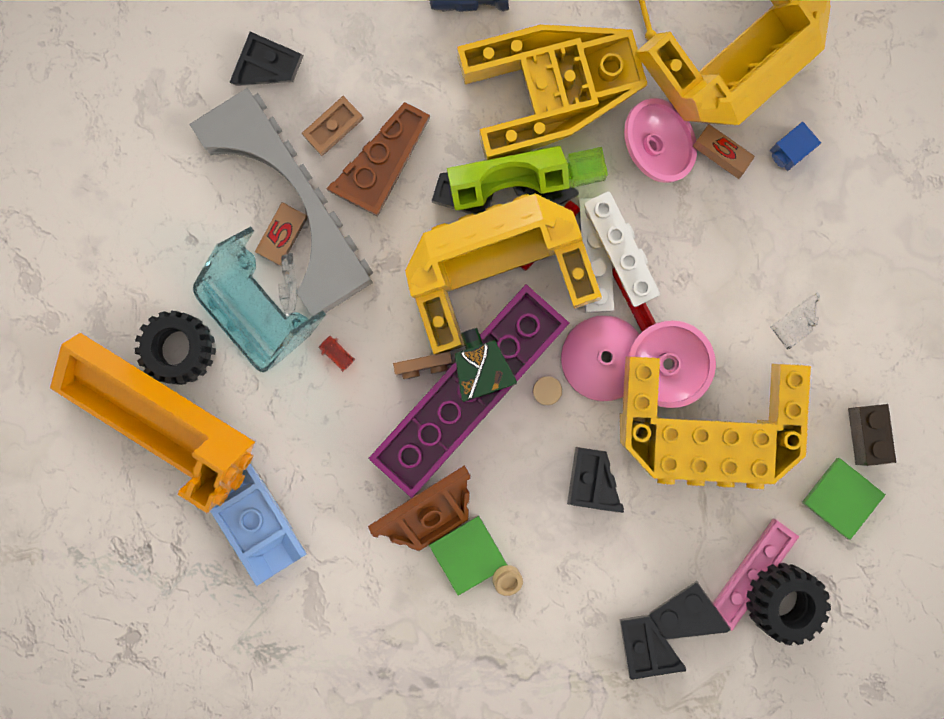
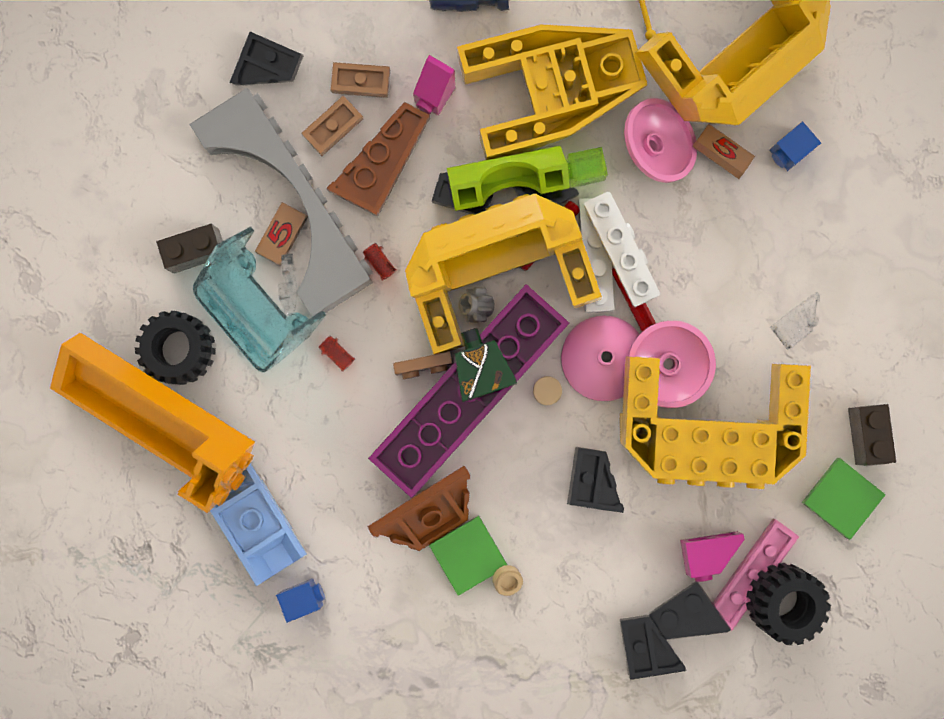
(189, 248): none -> dark brown brick
(301, 600): none -> blue brick
(360, 79): none -> medium nougat plate
(379, 261): none -> clear red pin
(434, 86): none -> dark pink slope
(476, 305): none -> light grey gear
(709, 554): none -> dark pink slope

